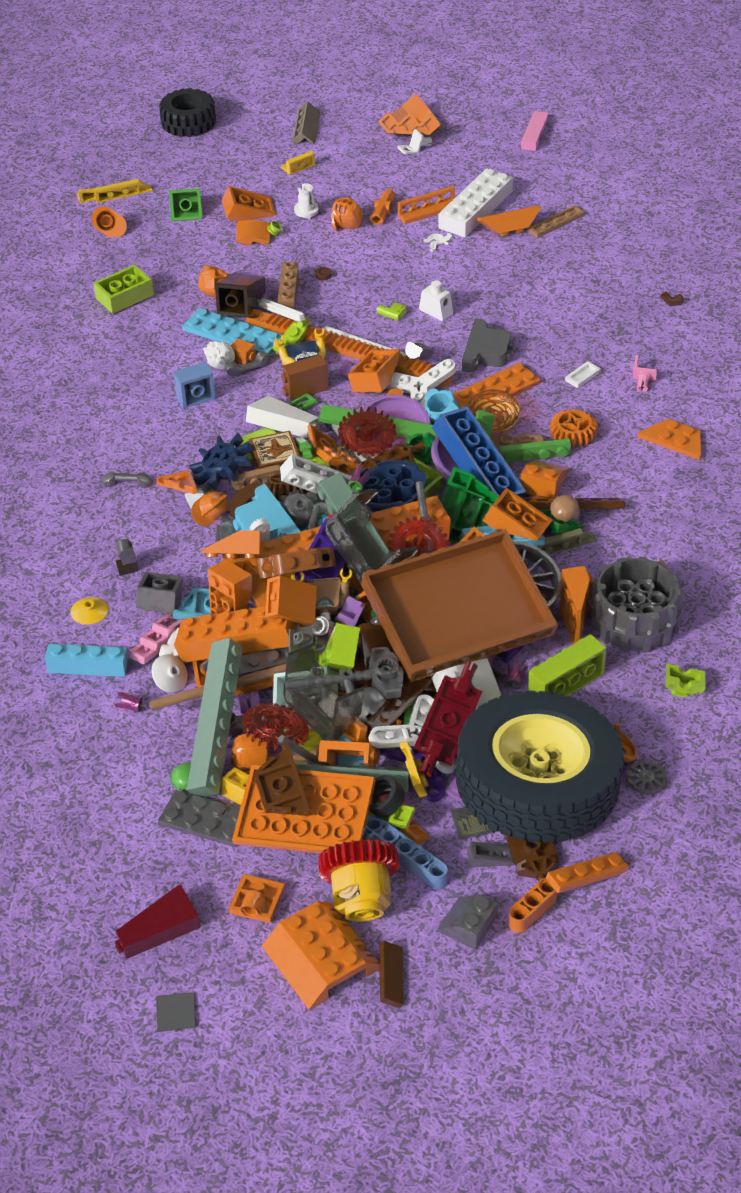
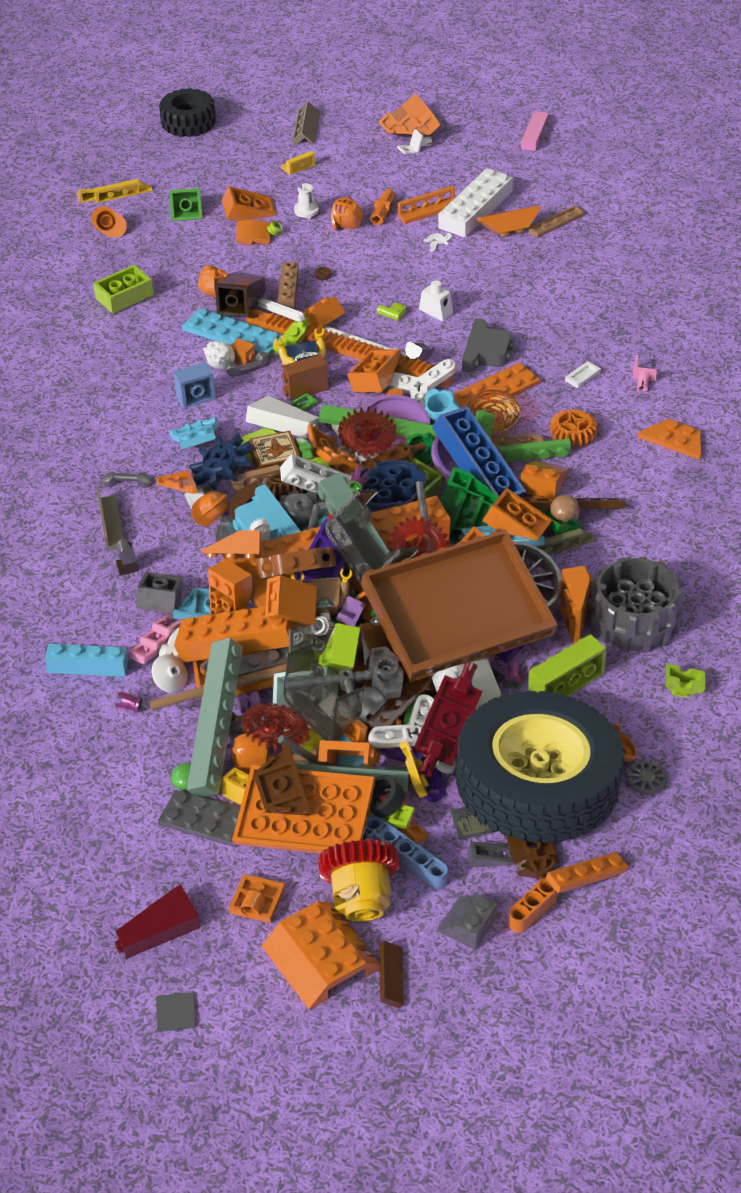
(89, 610): yellow dish -> none
(110, 520): none -> dark tan panel
(195, 433): none -> medium azure plate
(324, 312): none -> orange slope
(672, 301): reddish brown arm -> none

